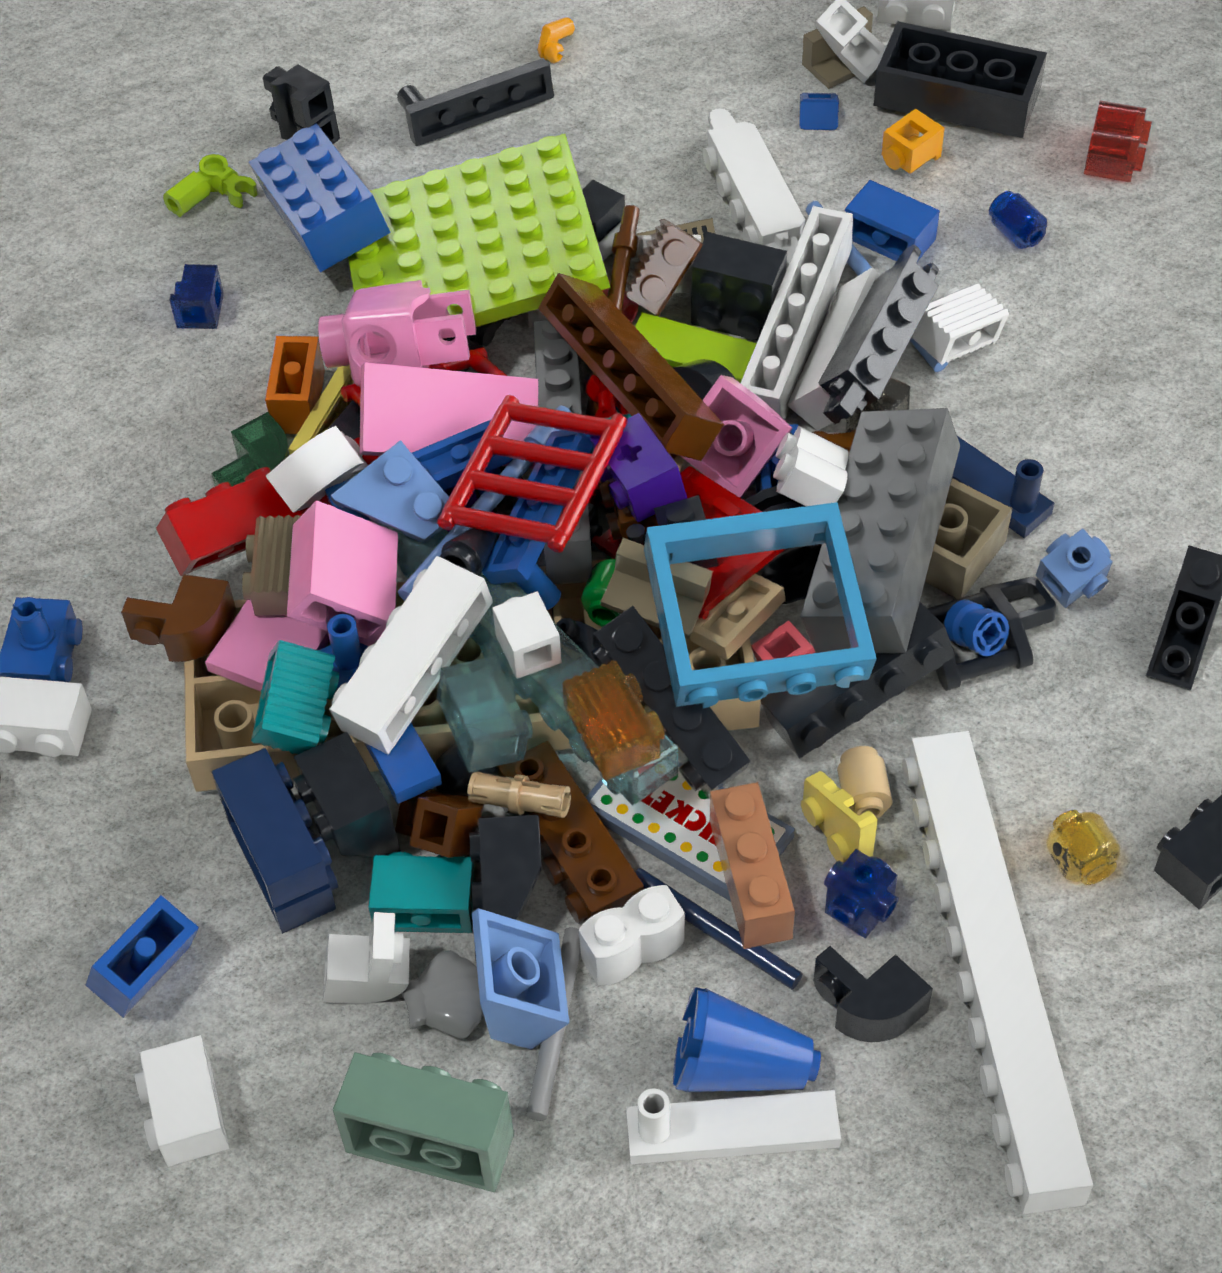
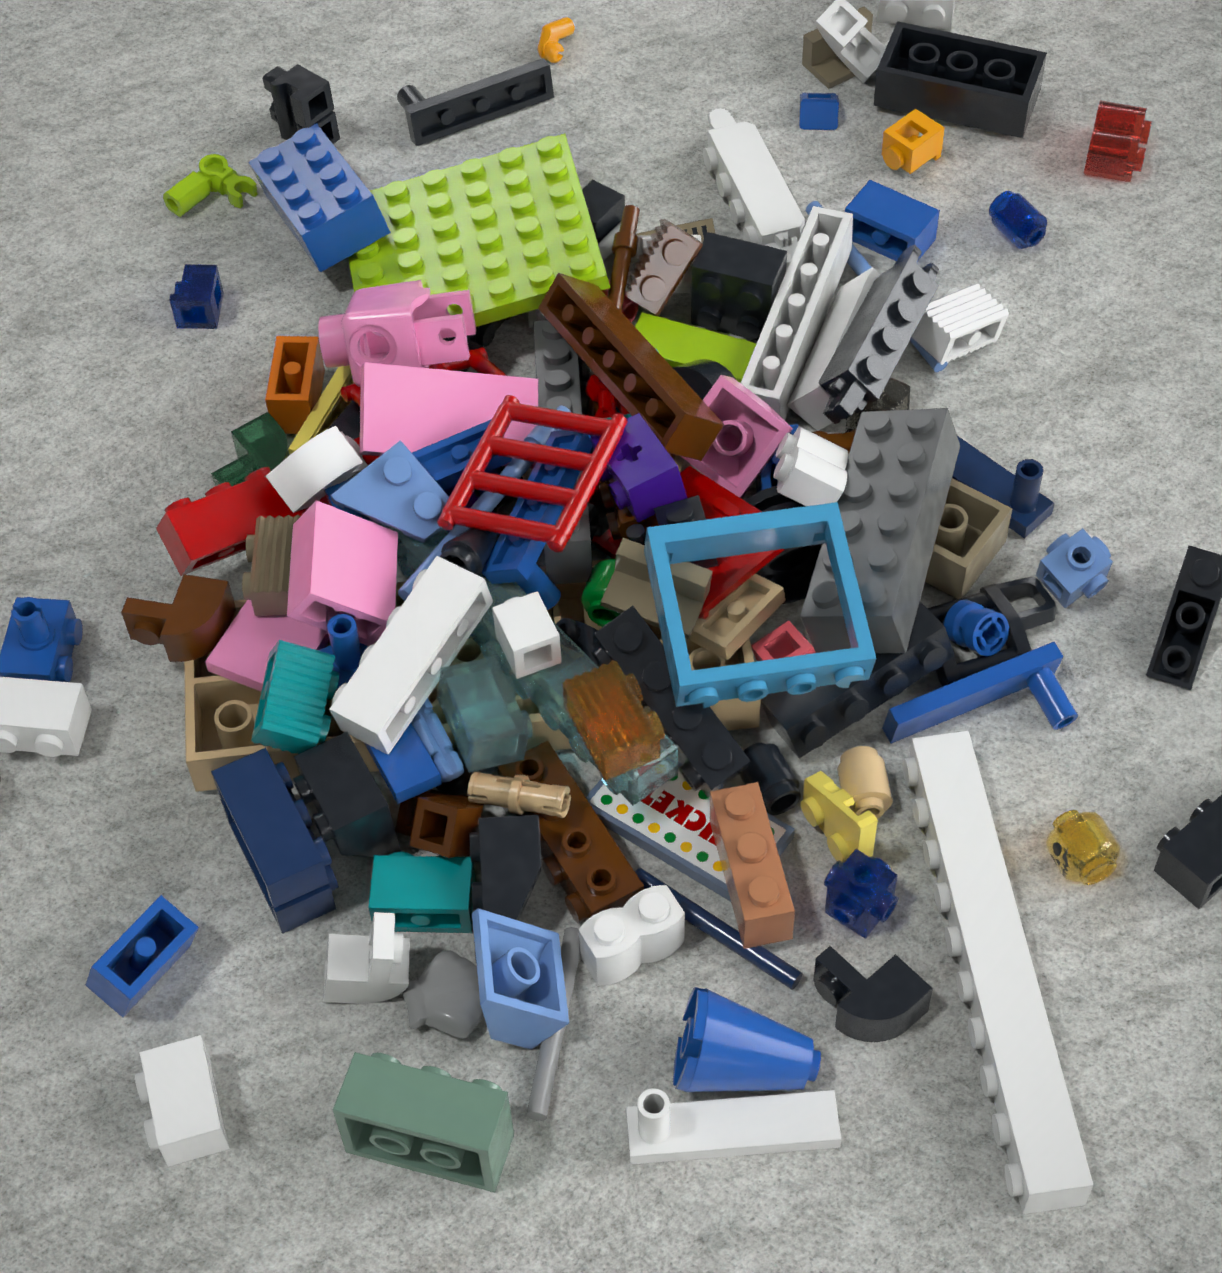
(437, 743): none -> medium blue axle
(774, 776): none -> black brick
(1029, 670): none -> blue piece

